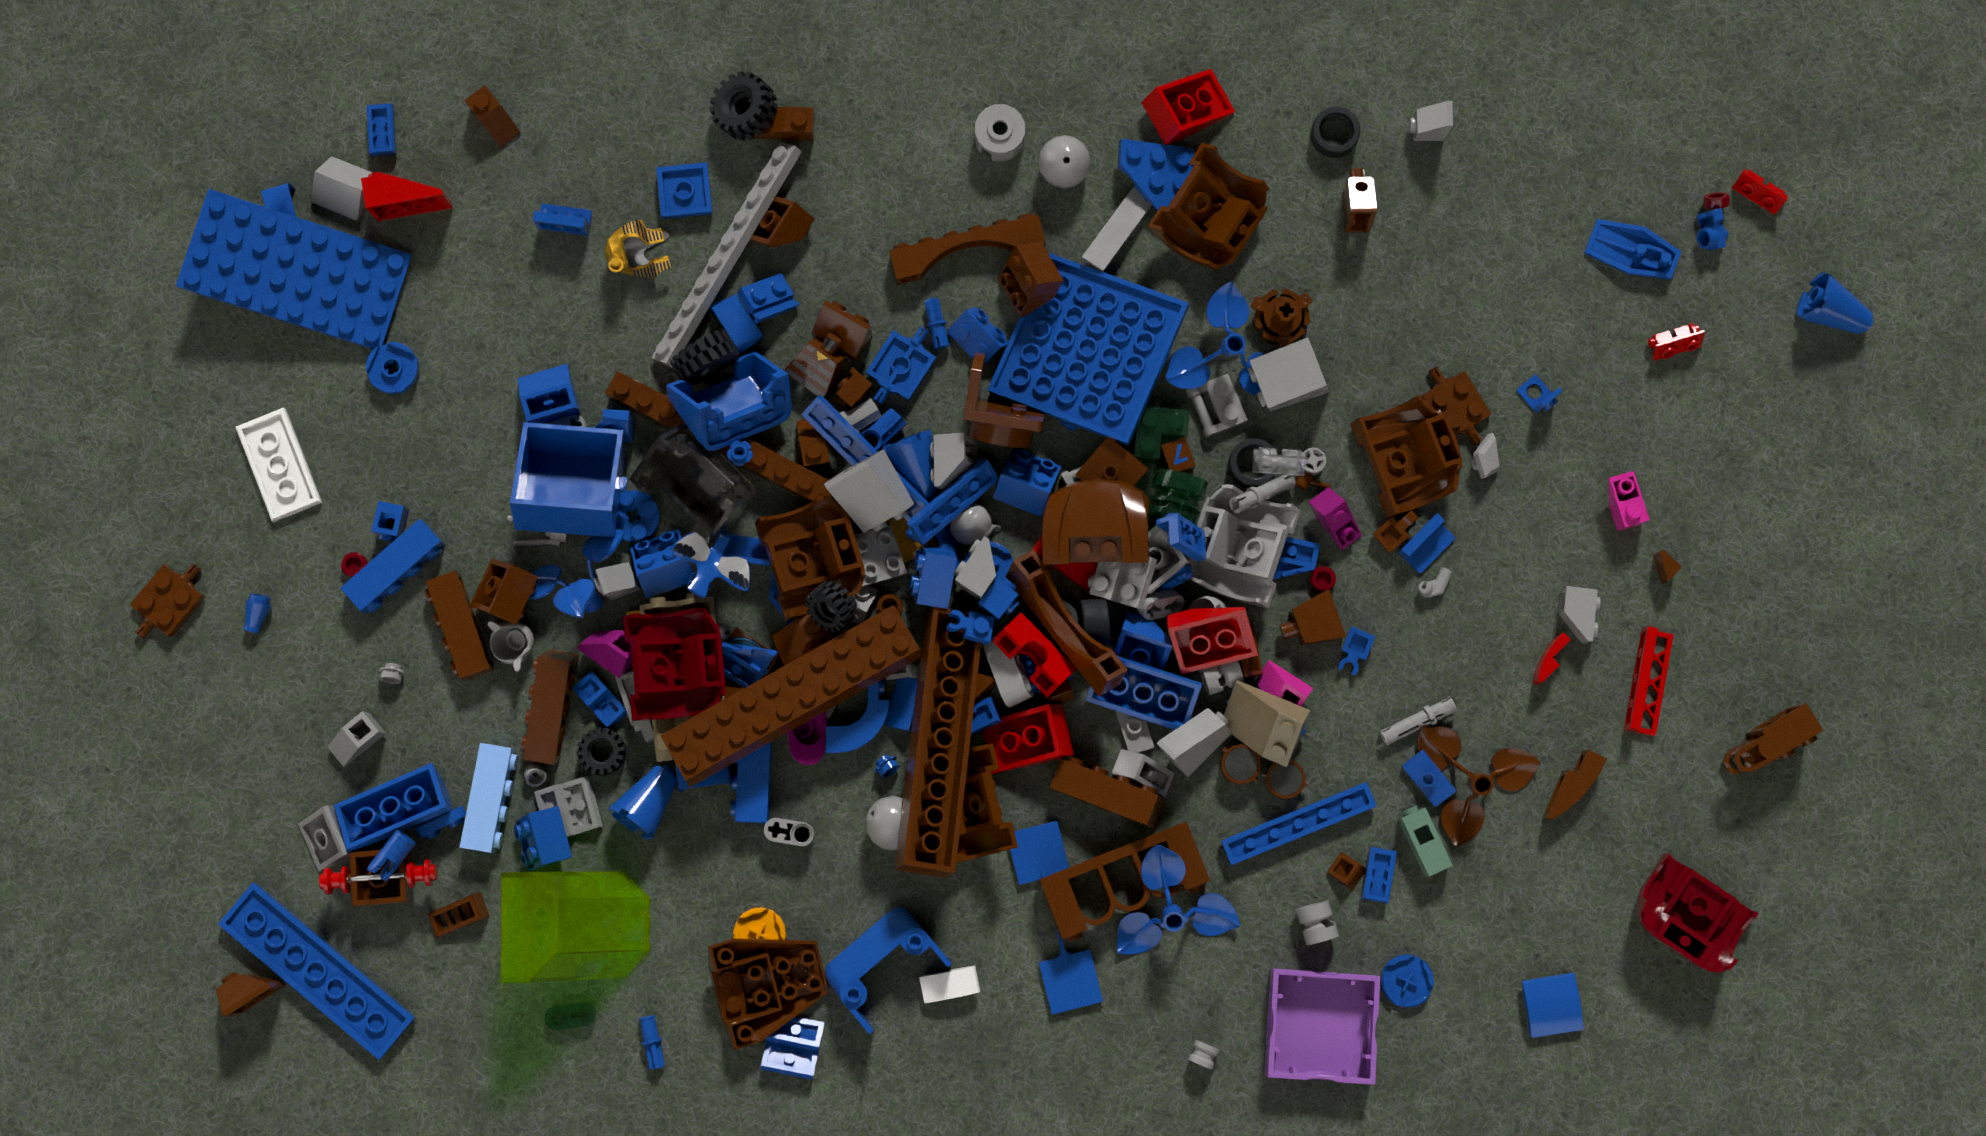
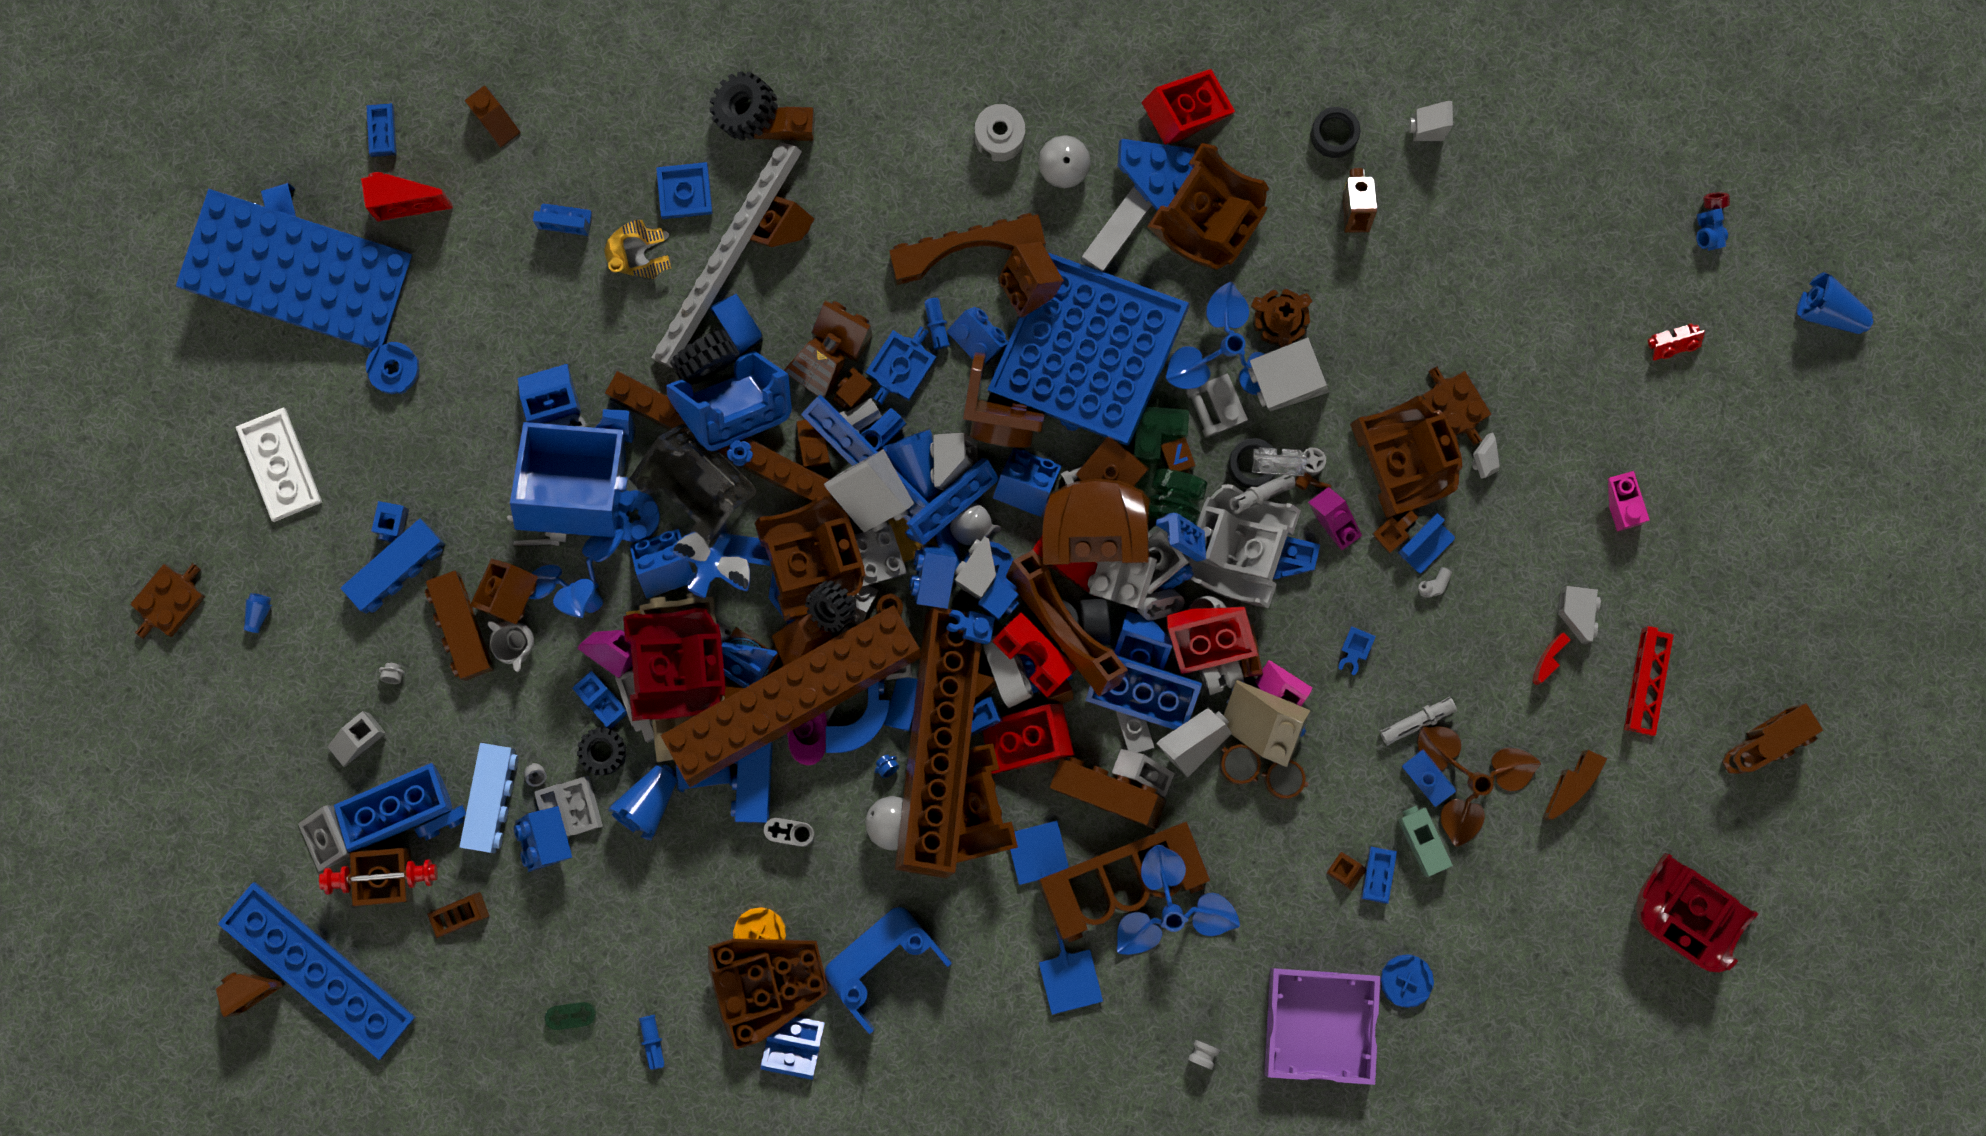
(339, 188): light grey slope -> none
(353, 563): dark red tile -> none
(396, 851): blue hinge -> none
(548, 706): reddish brown wedge -> none
(572, 926): clear neon green windscreen -> none
(616, 580): light grey slope -> none
(768, 298): blue plate -> none
(949, 984): white slope -> none
(1298, 823): blue plate -> none
(1314, 621): reddish brown torso -> none
(1317, 922): light grey wheel -> none
(1322, 579): dark red tile -> none
(1546, 399): blue bracket -> none
(1552, 1005): blue slope -> none
(1632, 249): blue piece -> none
(1666, 566): reddish brown slope -> none
(1766, 196): red hinge -> none

